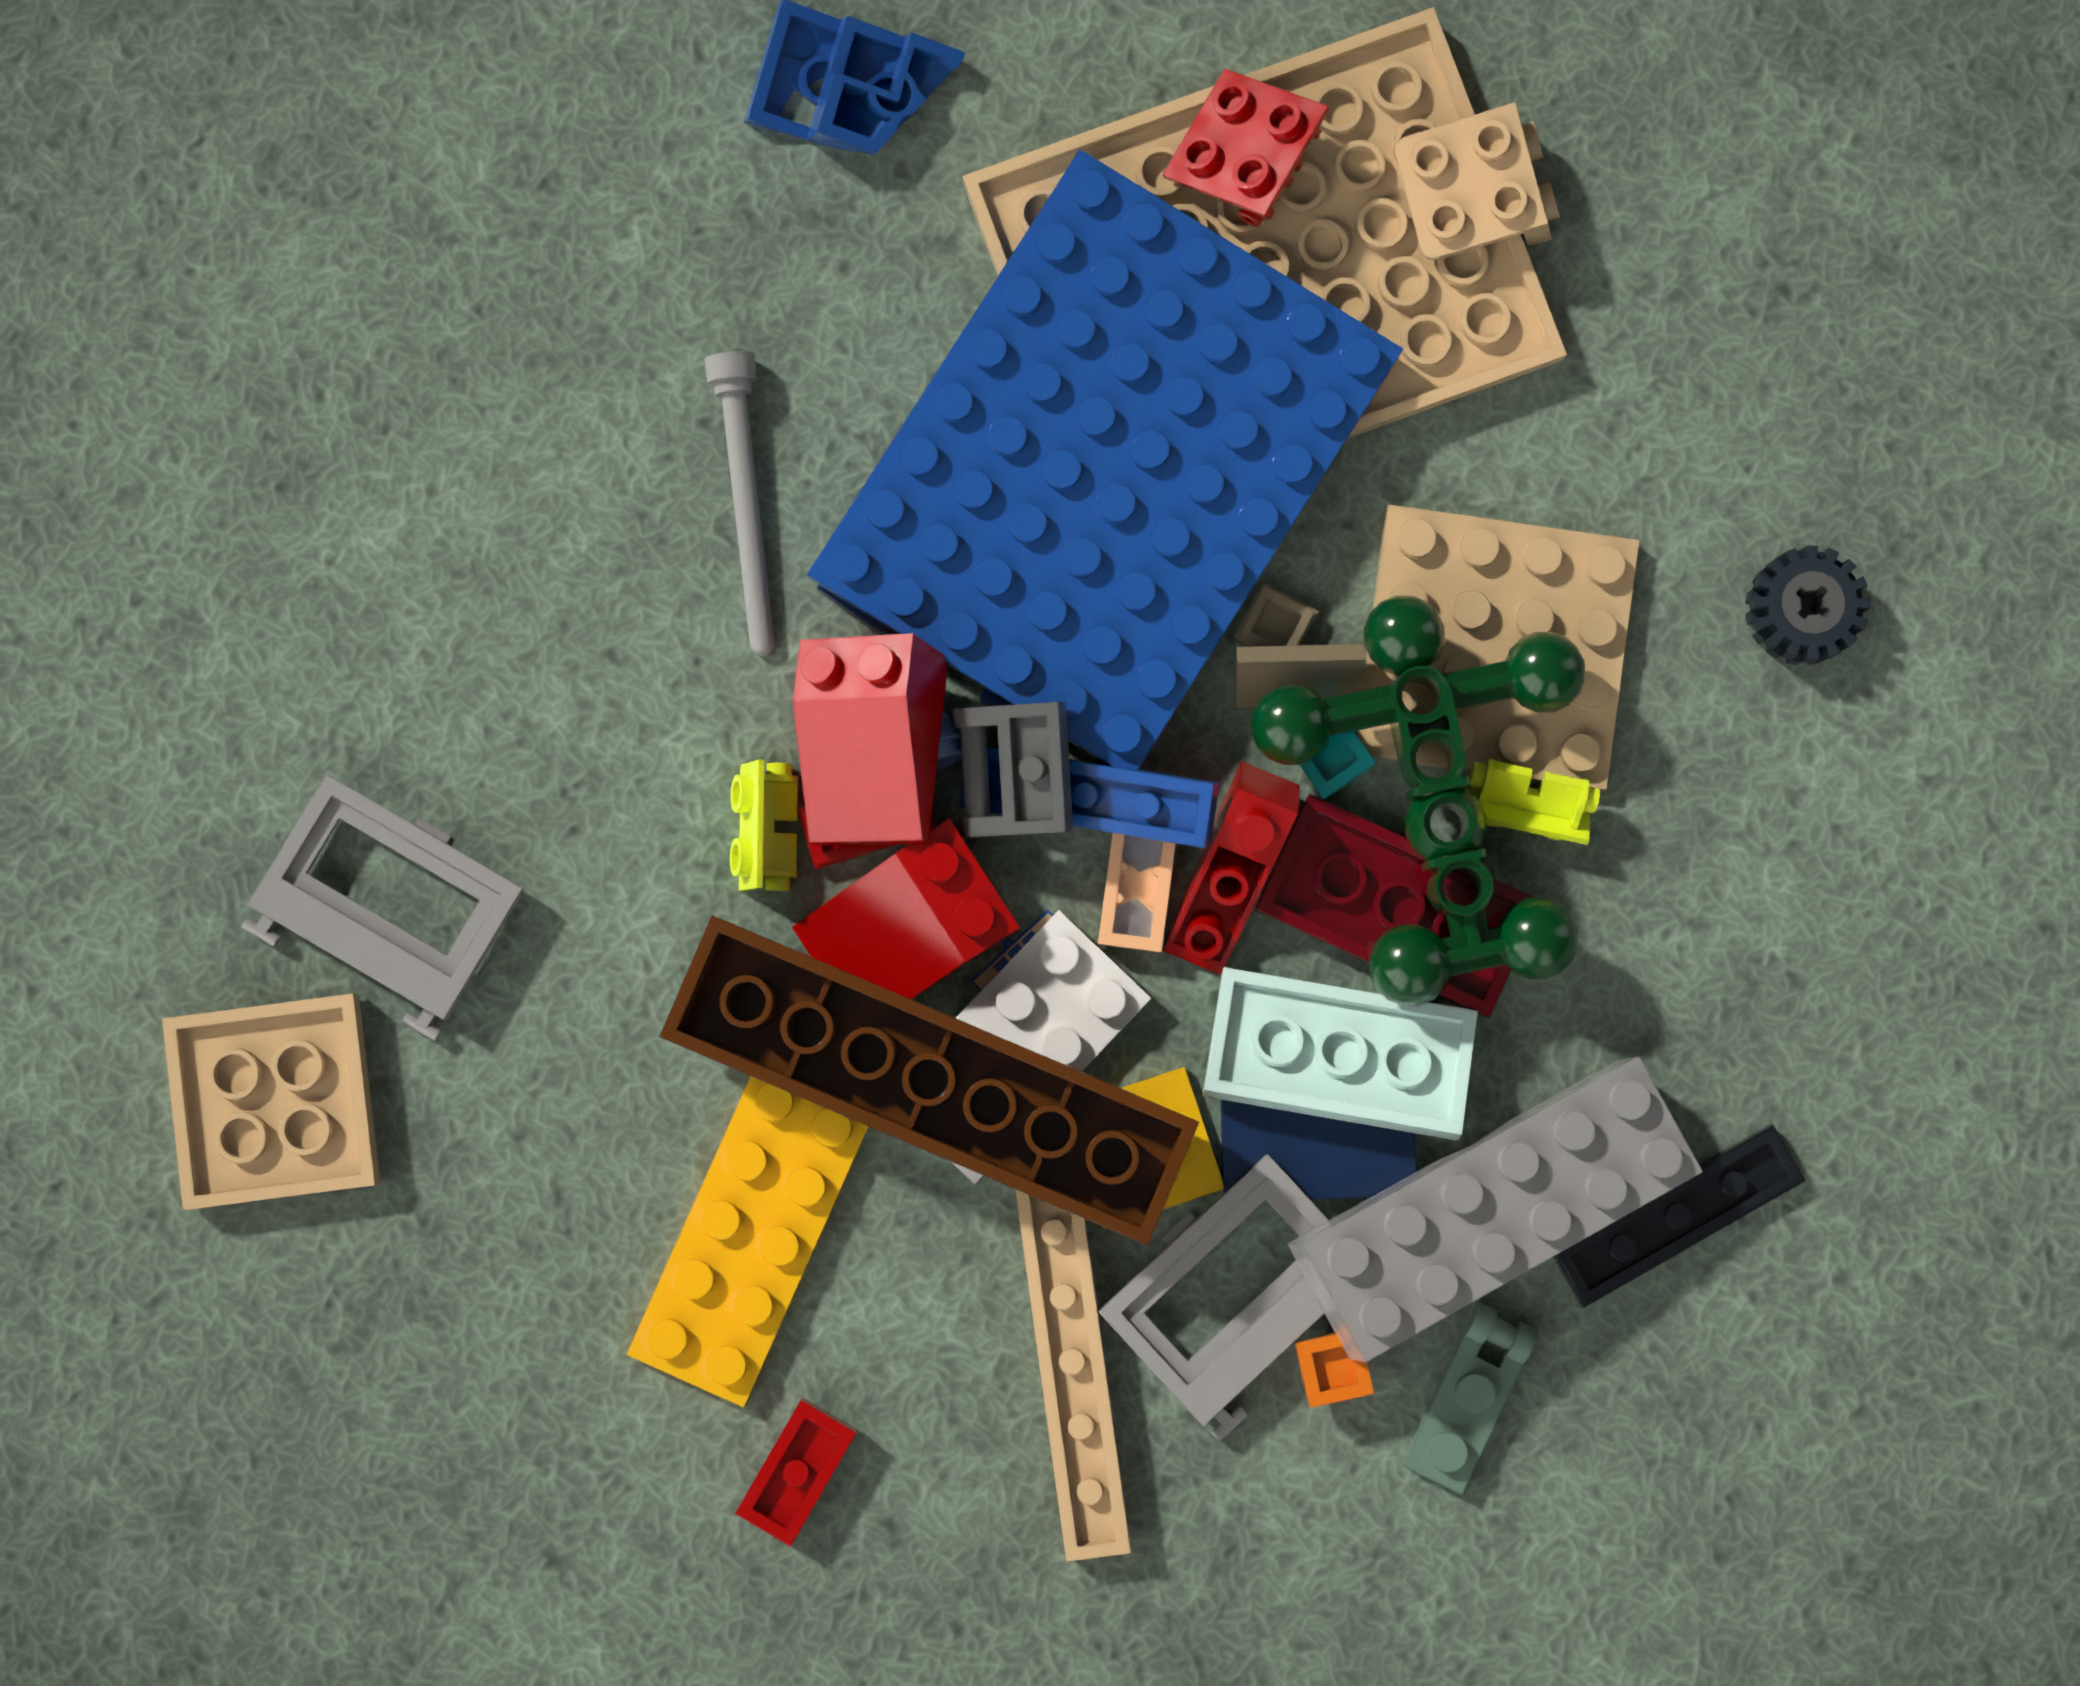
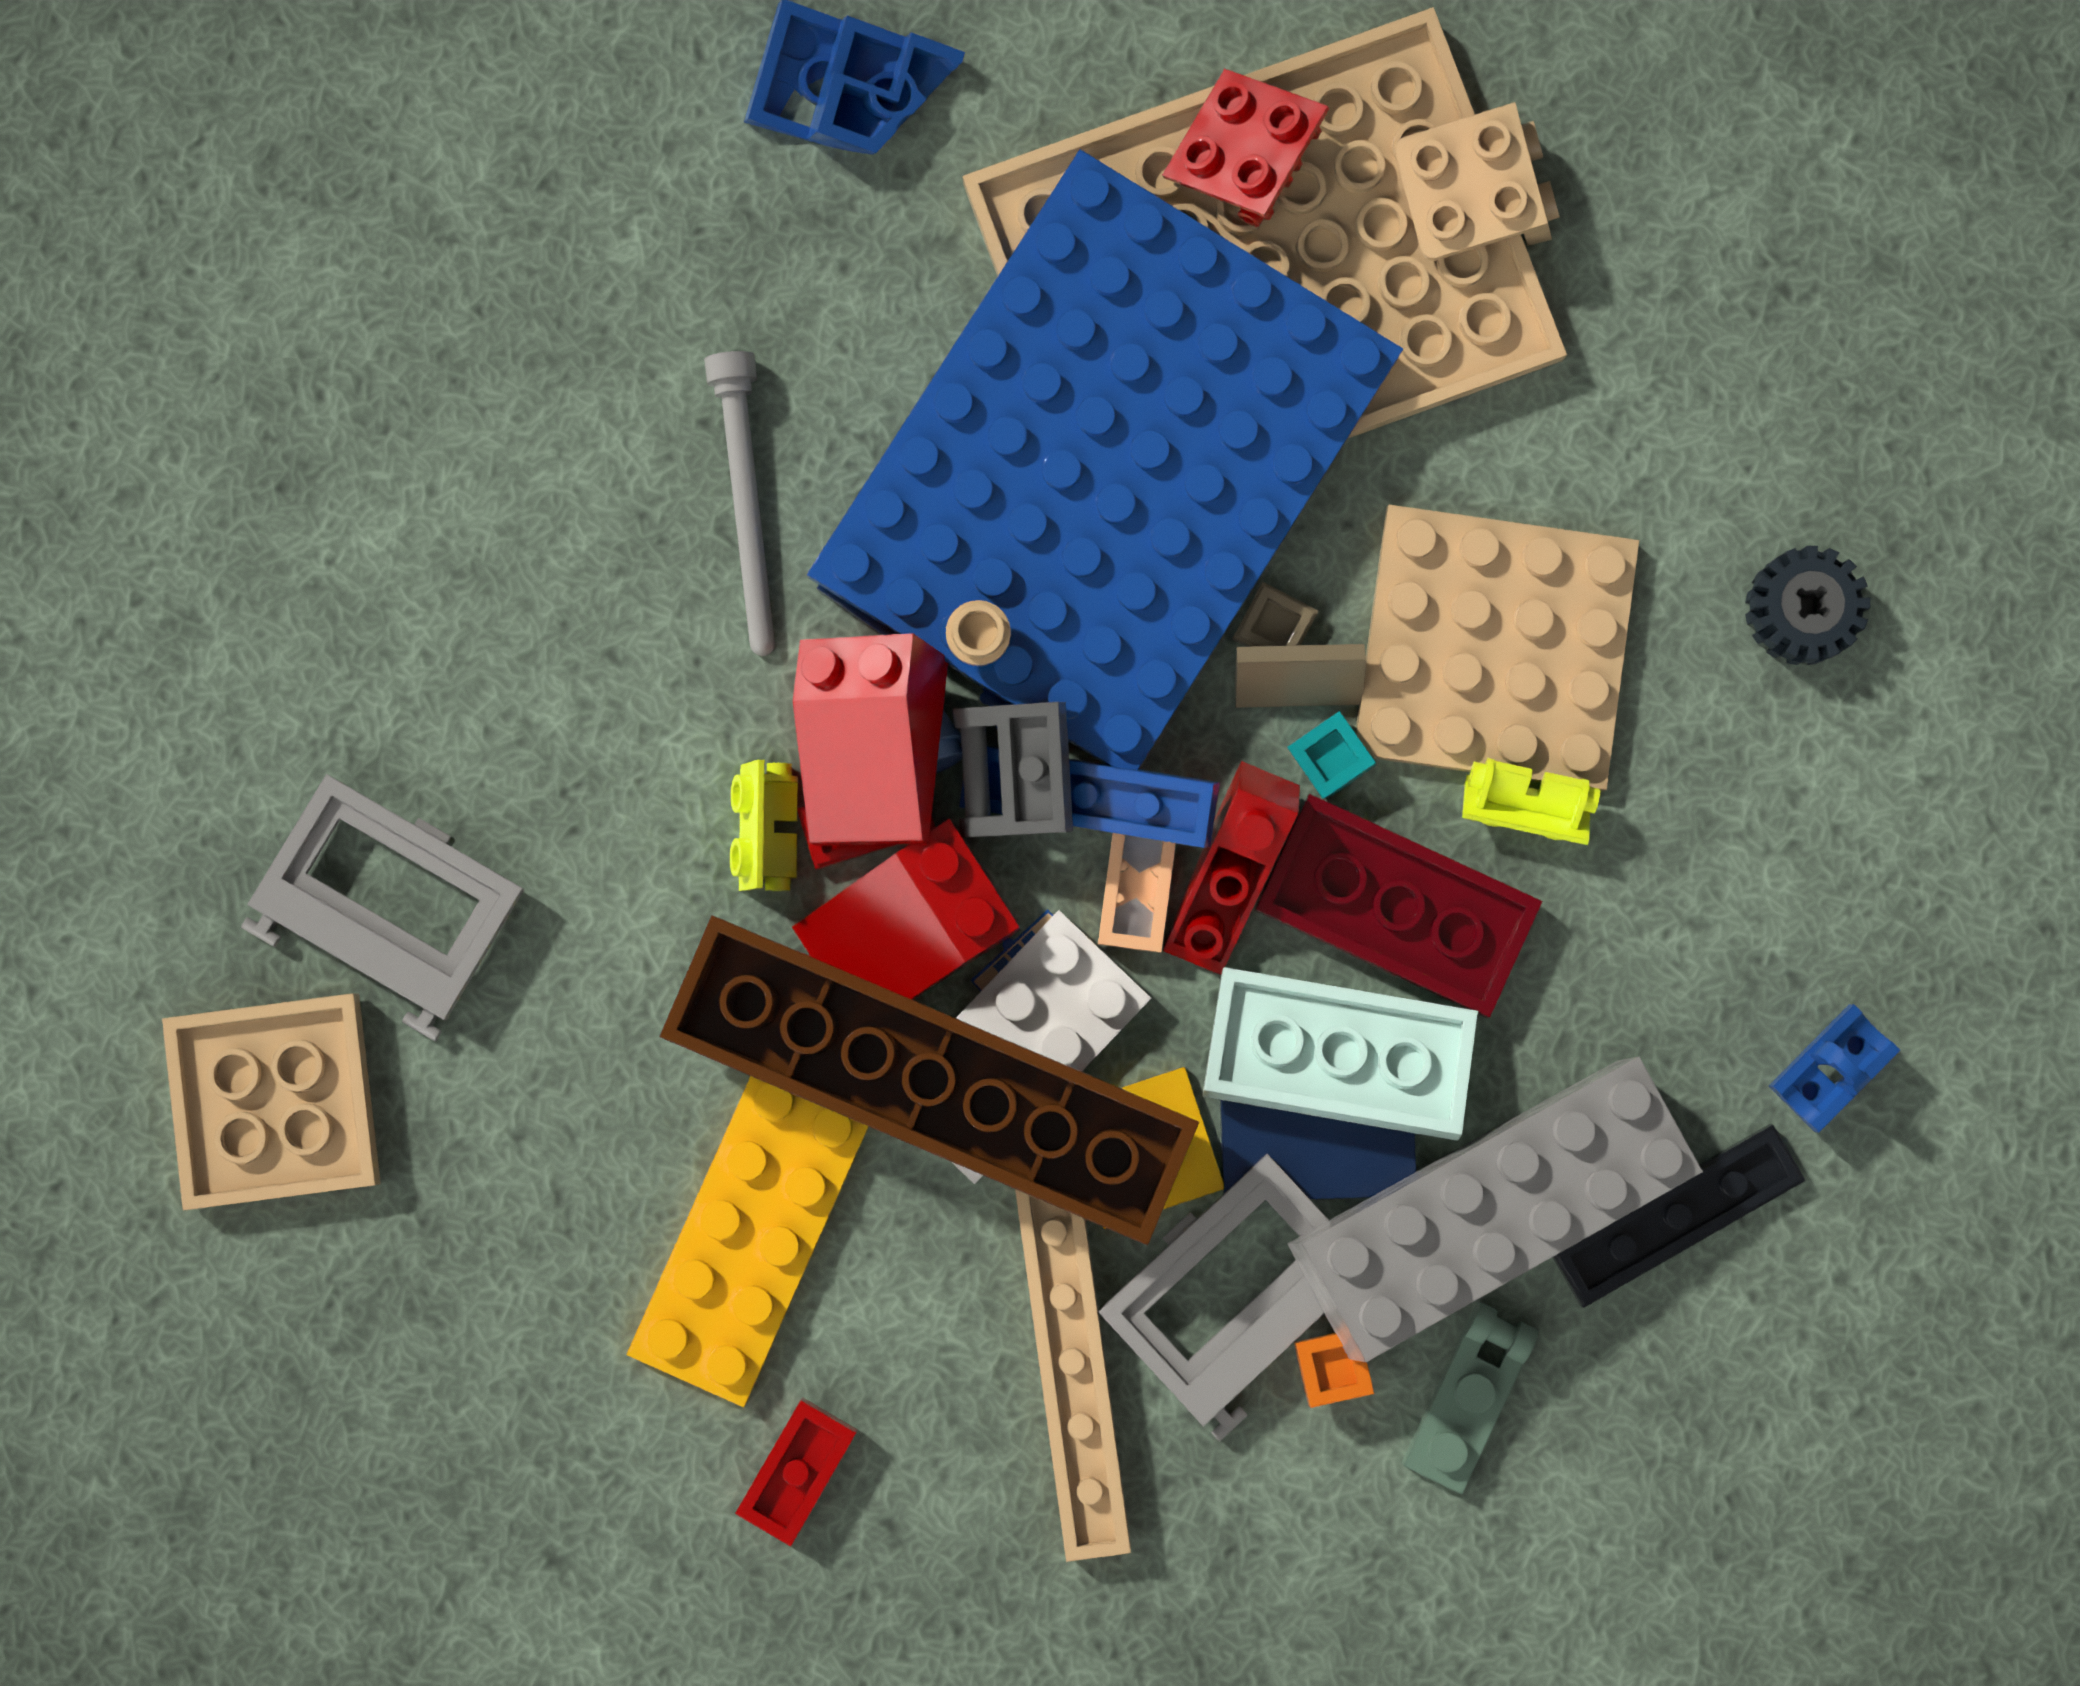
(978, 633): none -> tan plate
(1406, 639): dark green piece -> none
(1852, 1049): none -> blue hips

